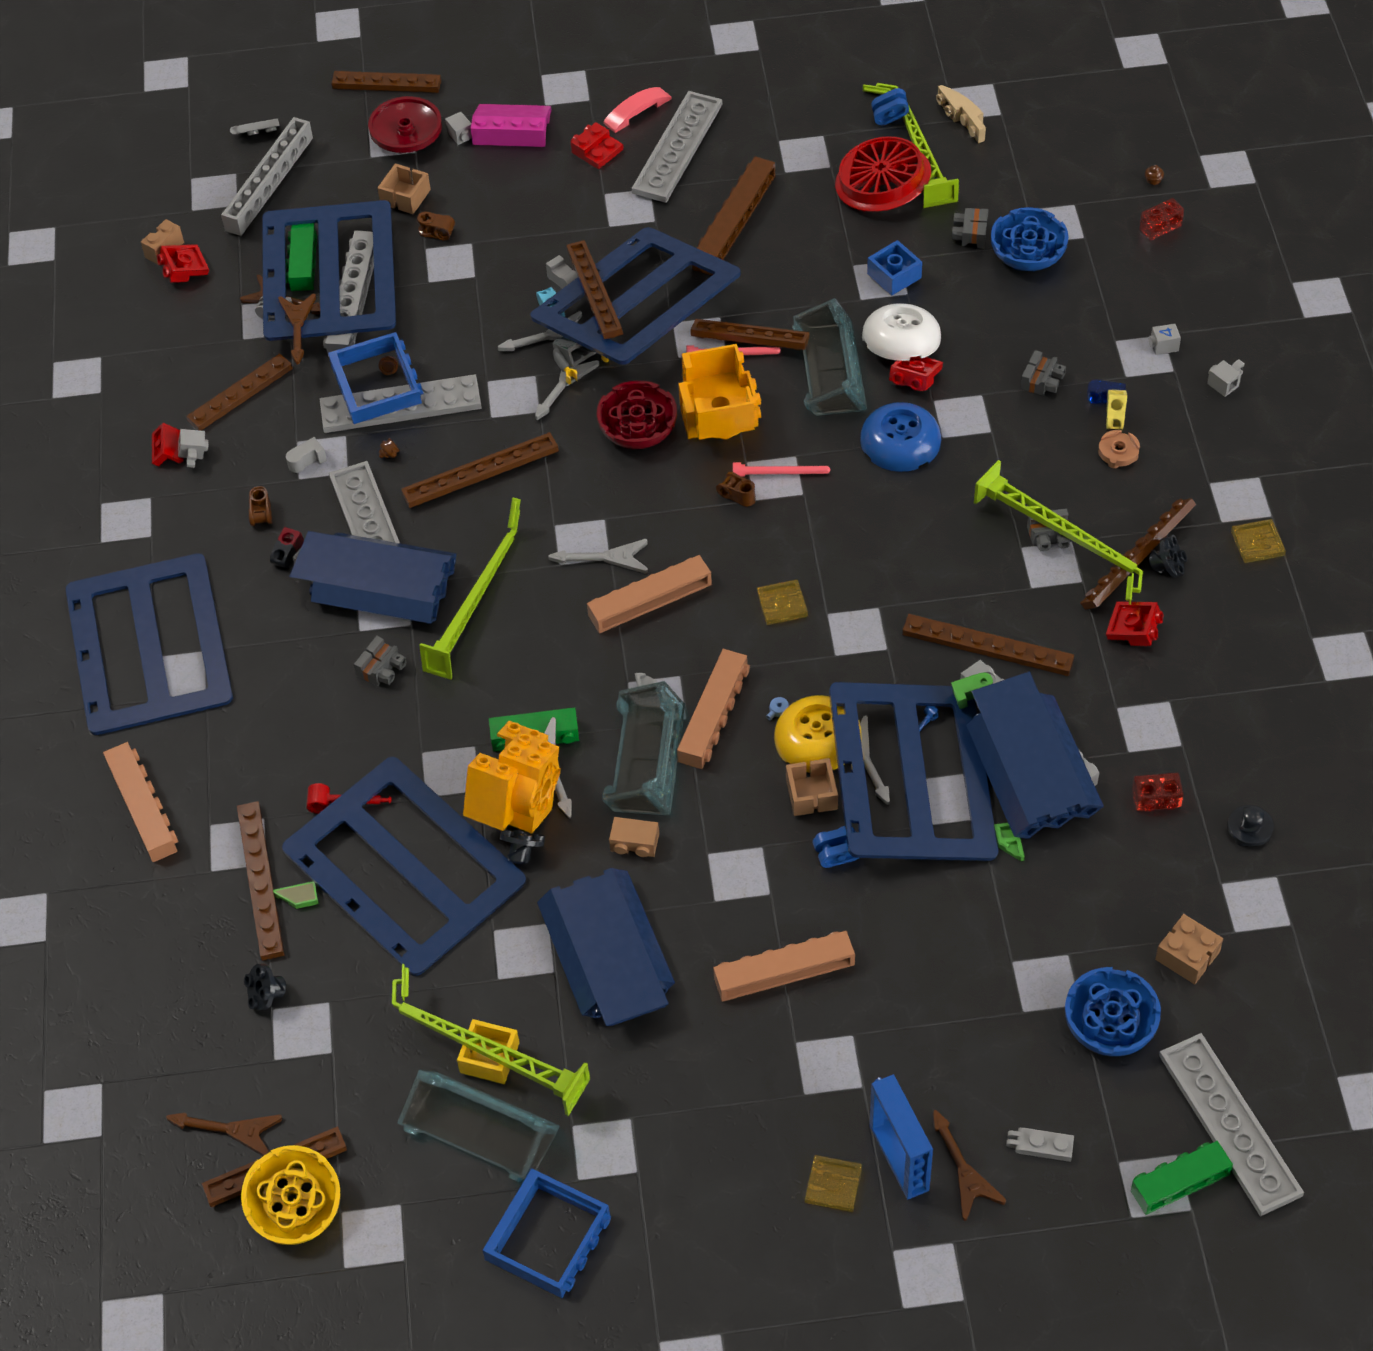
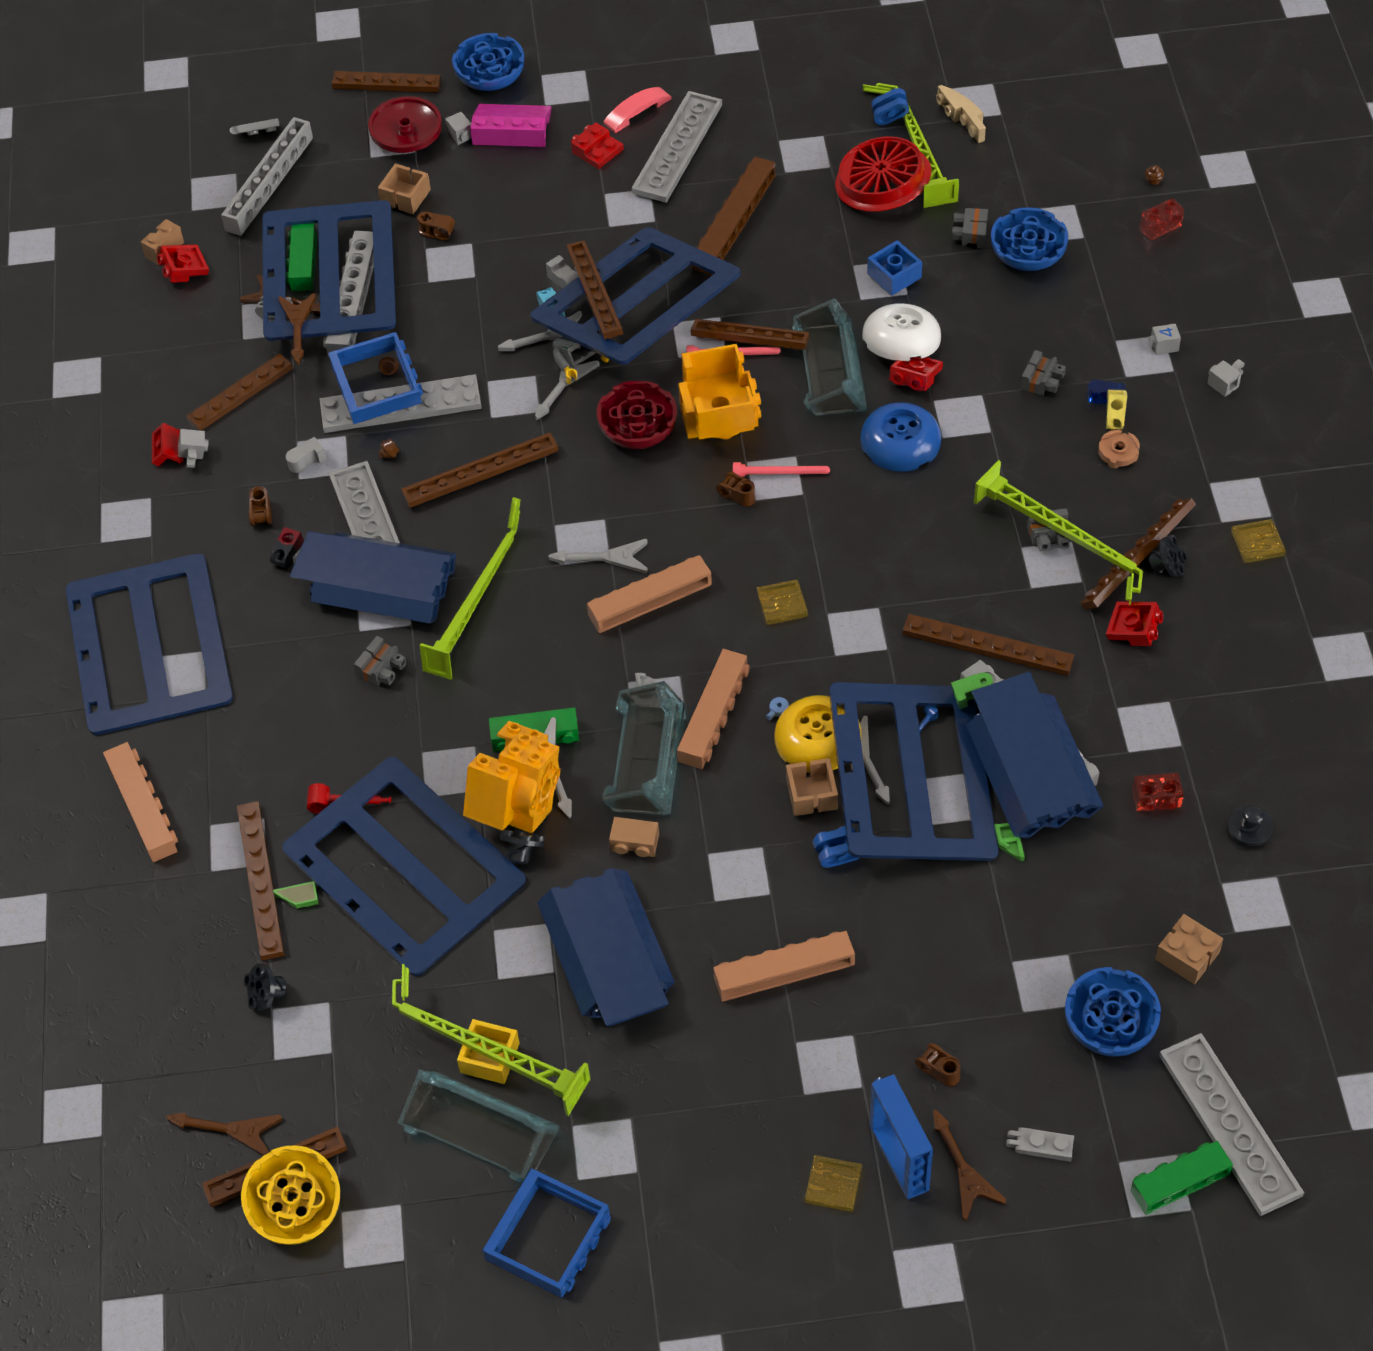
(488, 61): none -> blue brick
(936, 1062): none -> reddish brown piece

